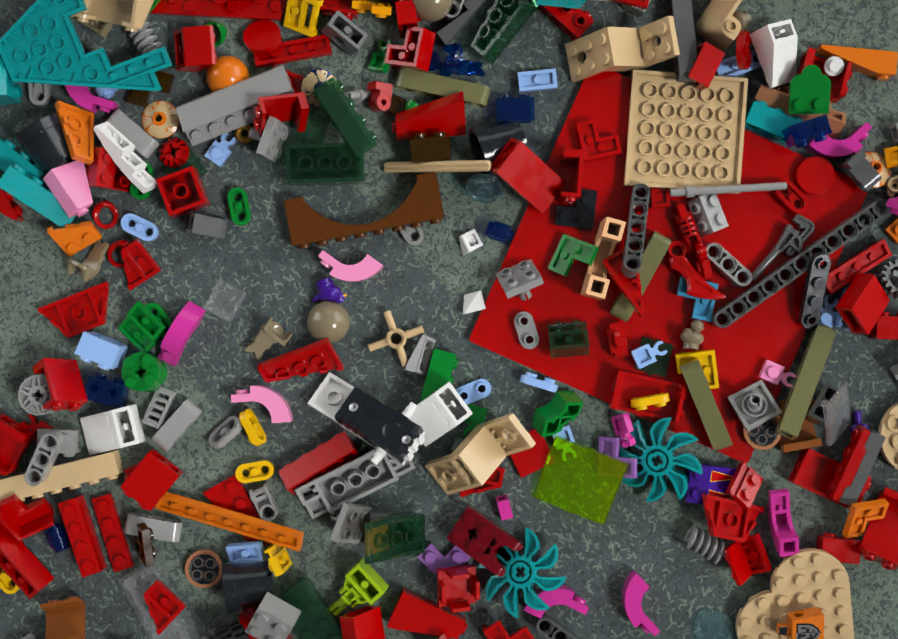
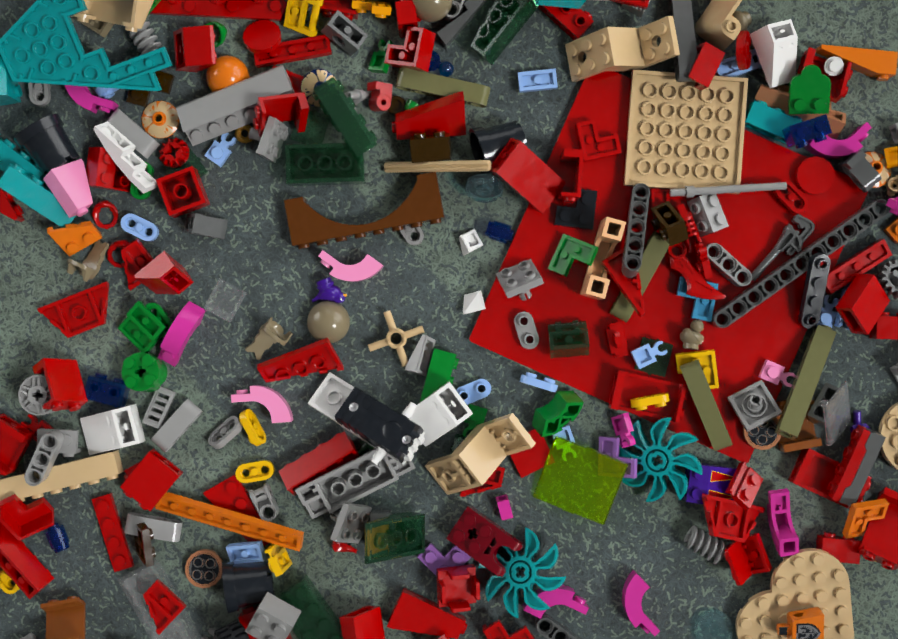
(77, 130): orange wing -> none
(82, 536): red brick -> none
(102, 350): light blue brick -> none
(164, 275): none -> red slope
(239, 207): green plate -> none
(343, 547): none -> red piece
(361, 585): lime brick -> none
(458, 65): clear blue hair -> none
(514, 108): clear blue brick -> none
(669, 223): none -> dark brown brick

